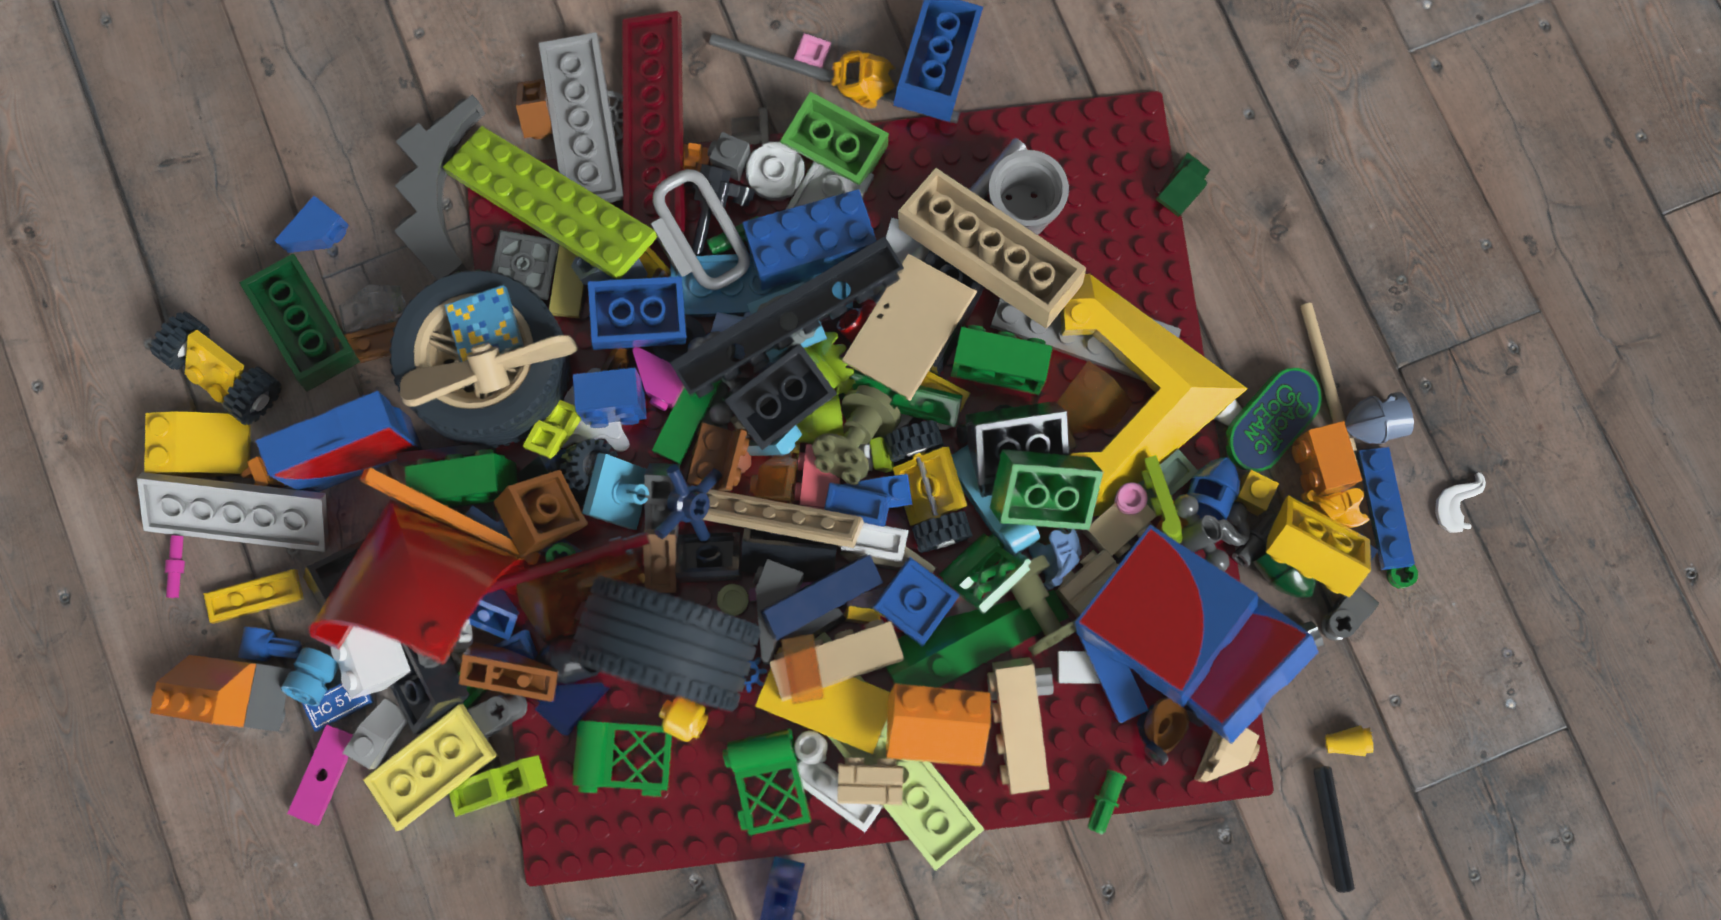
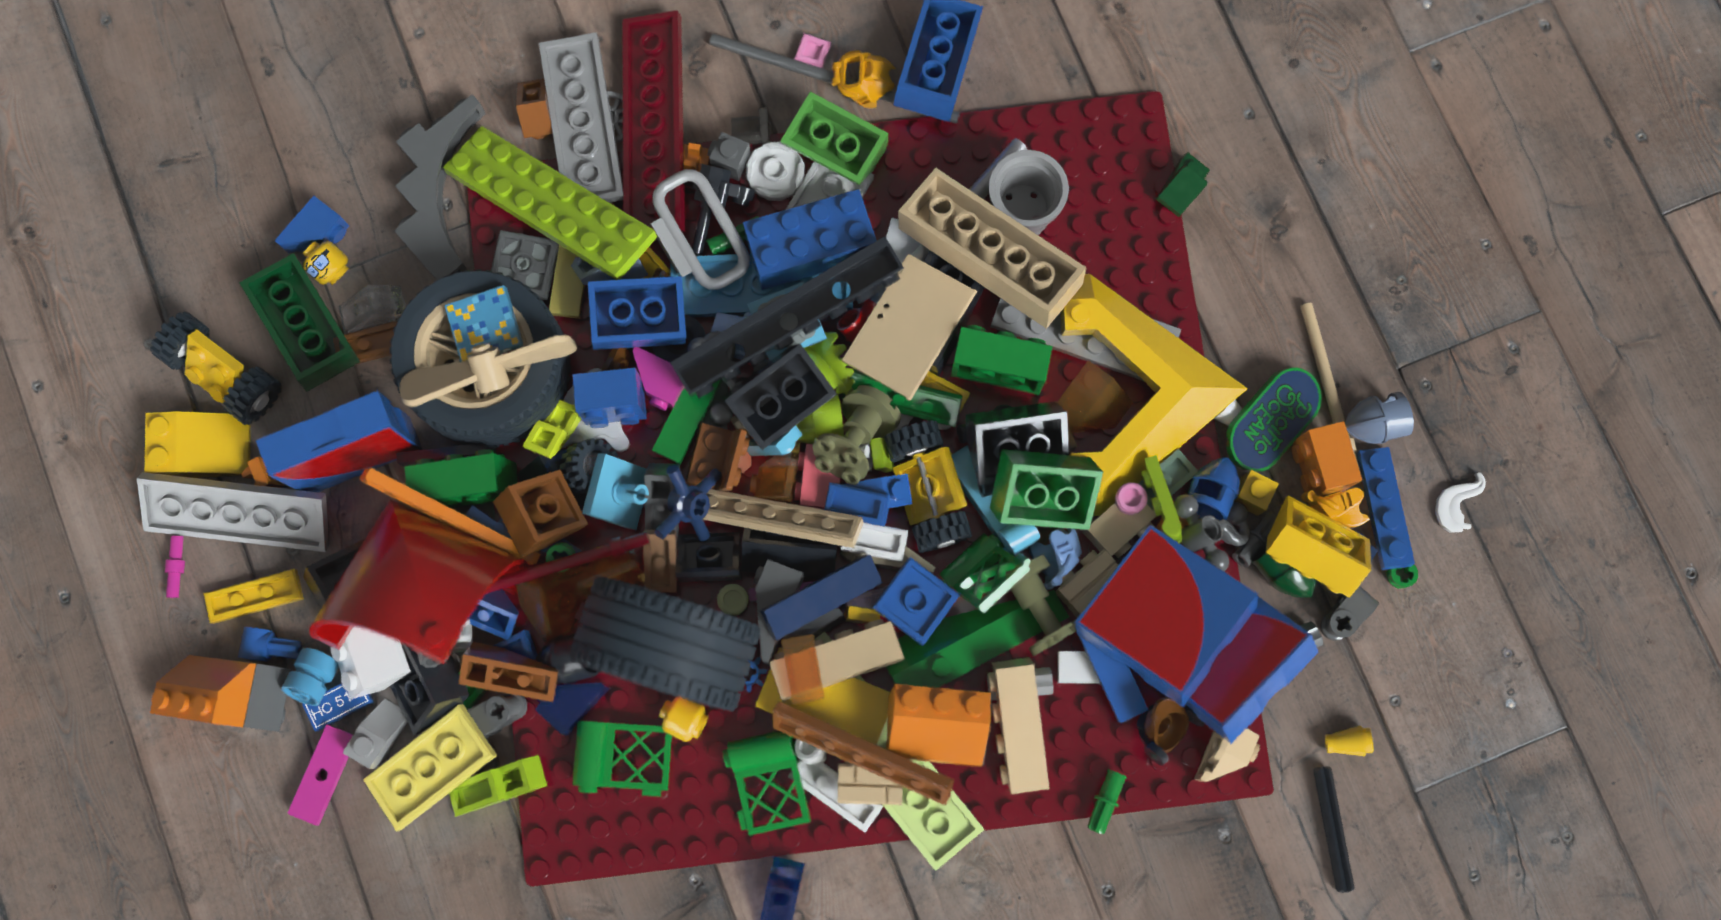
(325, 262): none -> yellow head
(862, 753): none -> dark orange tile

